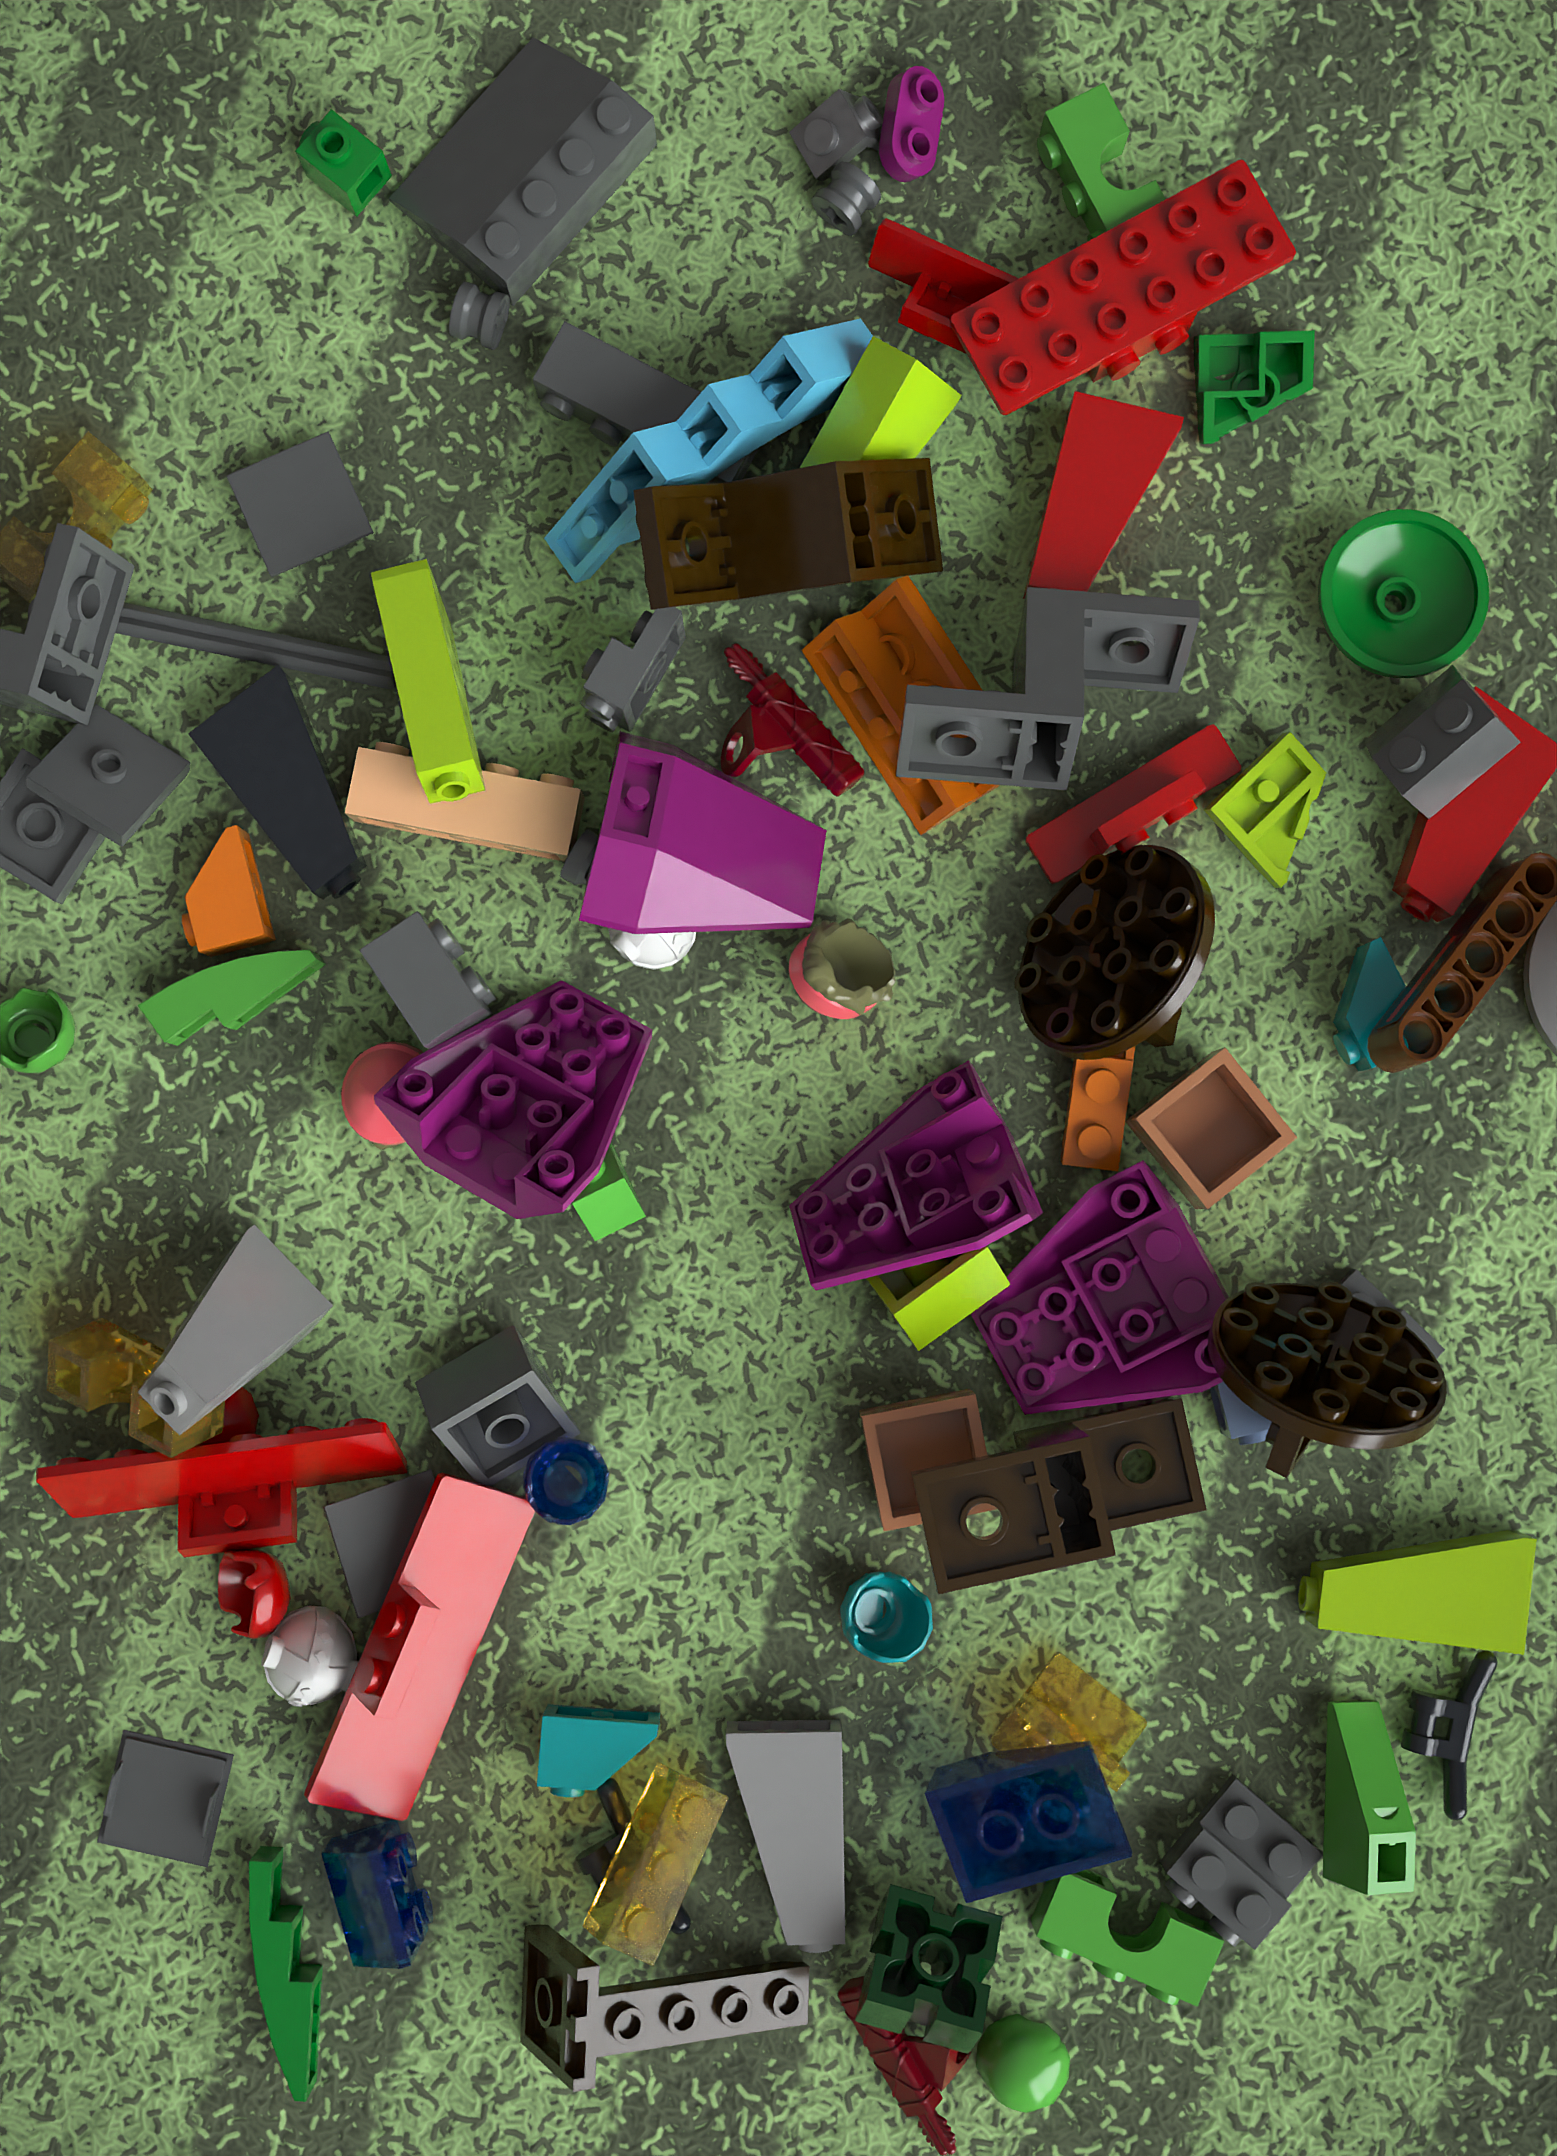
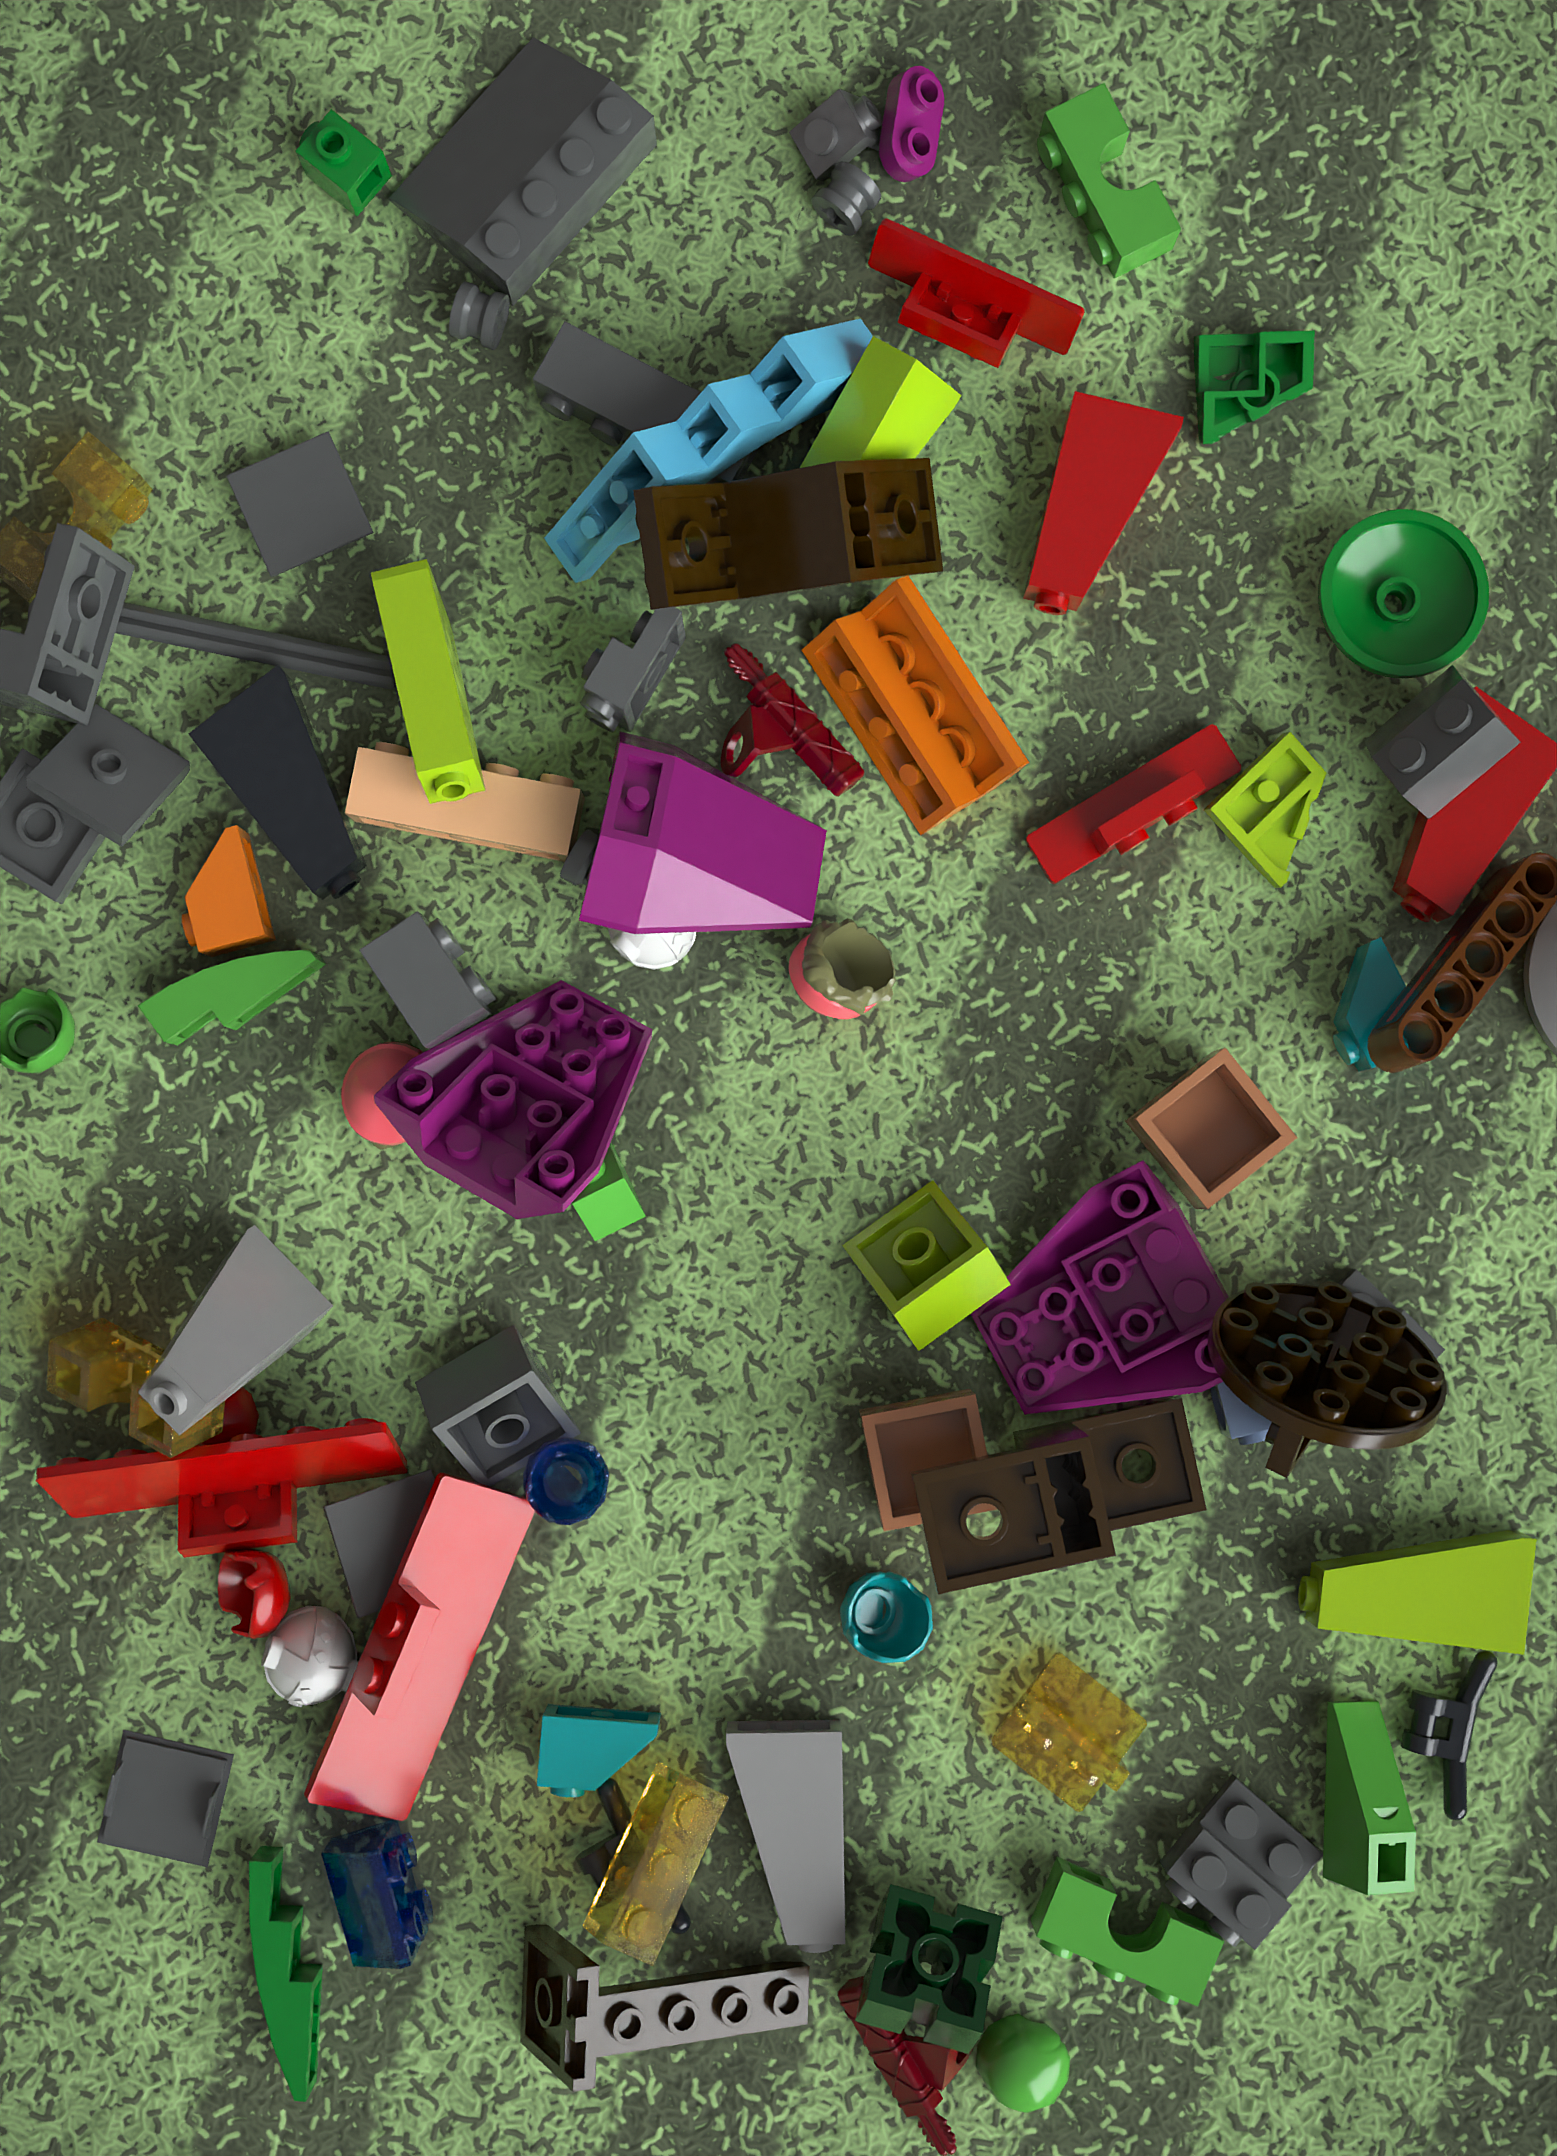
(917, 1187): magenta wedge -> none
(1025, 1817): clear blue slope -> none
(1061, 646): dark grey bracket -> none
(1097, 1111): orange plate -> none
(1116, 953): dark brown bracket -> none
(1123, 290): red bracket -> none

